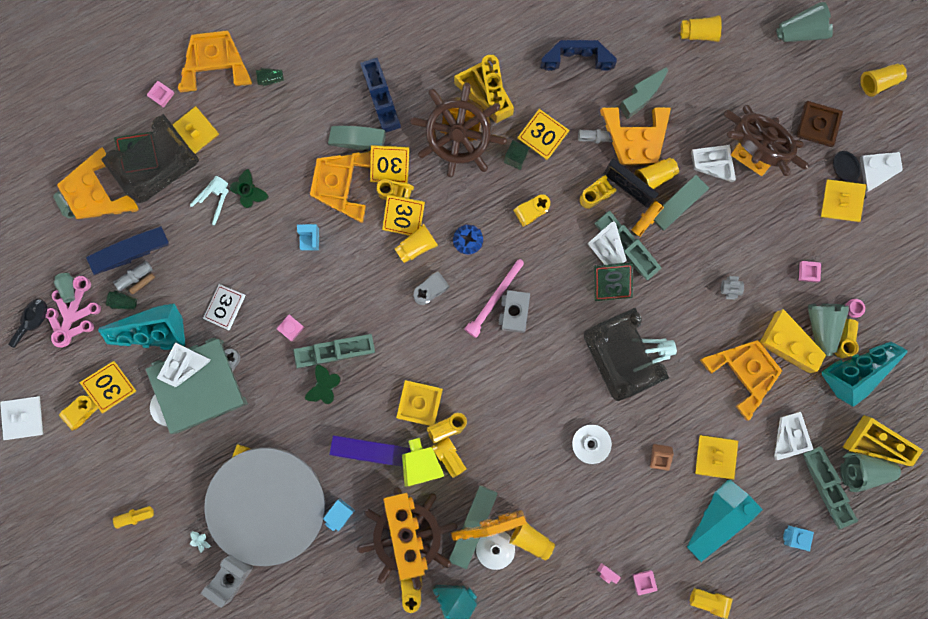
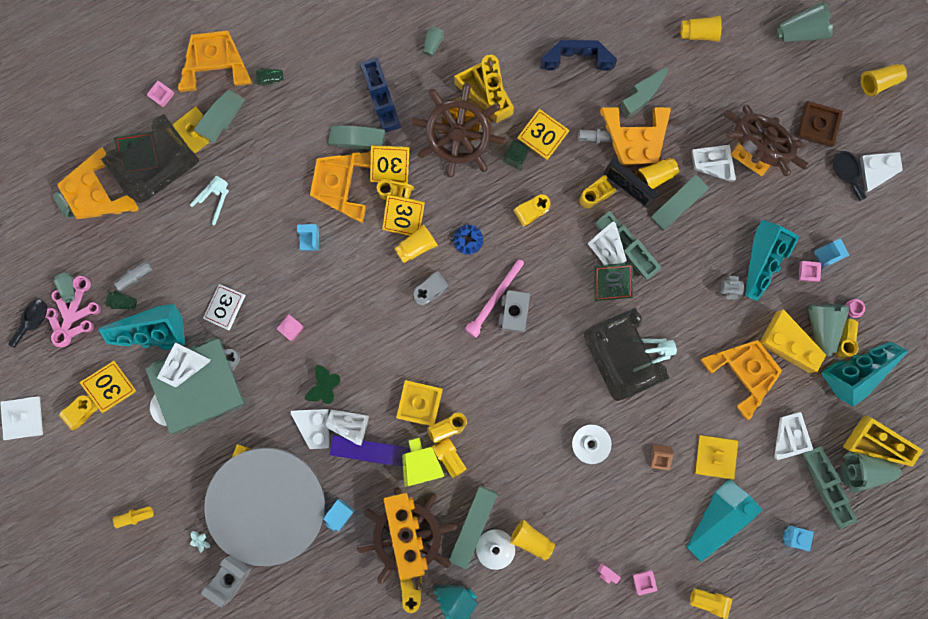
(127, 250): dark blue slope -> none
(142, 283): medium nougat piece -> none
(219, 116): none -> sand green slope
(247, 190): dark green animal -> none
(313, 427): none -> white wing
(333, 351): sand green slope -> none
(348, 425): none -> white wing
(433, 40): none -> sand green cone
(491, 527): light orange wing -> none
(647, 218): light orange pin -> none
(769, 248): none -> teal wedge
(831, 253): none -> medium azure panel
(843, 200): yellow piece -> none

